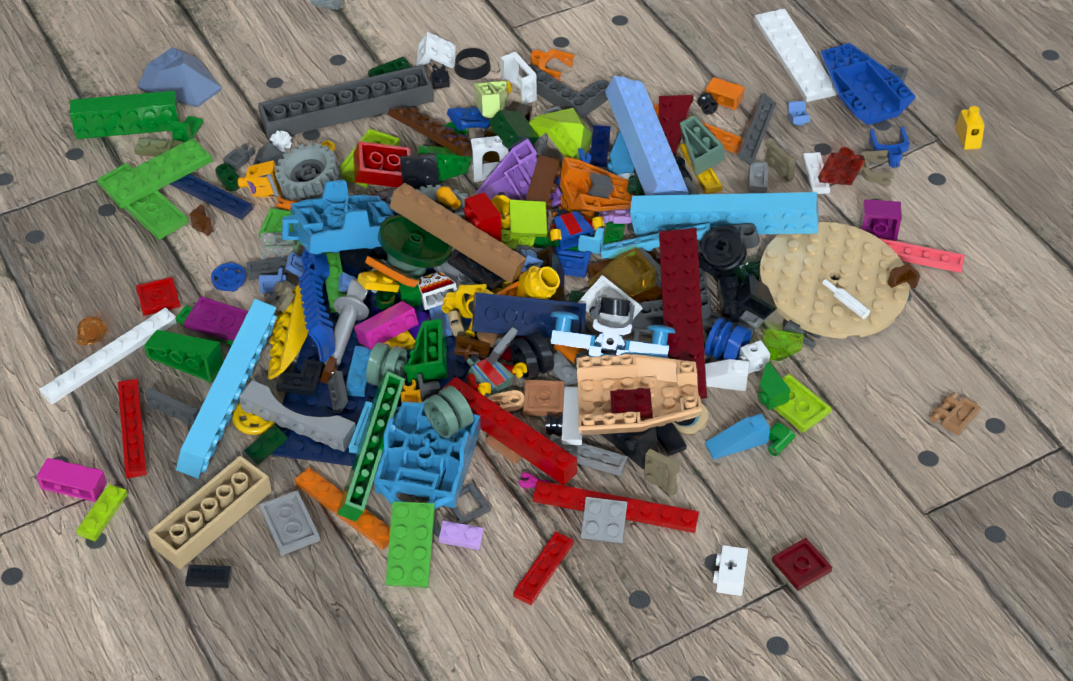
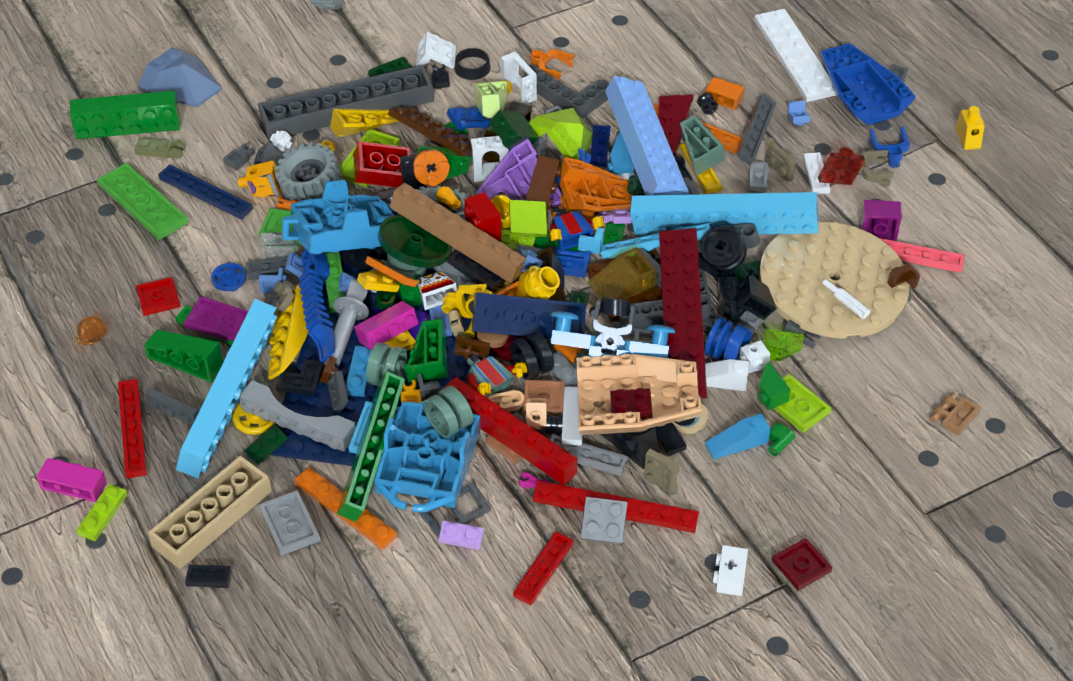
(106, 356): white plate -> none
(157, 173): bright green plate -> none
(186, 130): green bracket -> none
(201, 221): reddish brown bracket -> none
(227, 176): dark green plate -> none
(358, 120): none -> yellow wedge
(410, 544): bright green plate -> none
(427, 157): none -> orange plate
(501, 345): dark grey plate -> none
(536, 412): none -> light nougat brick
(601, 186): dark grey panel -> none
(606, 288): white plate -> none

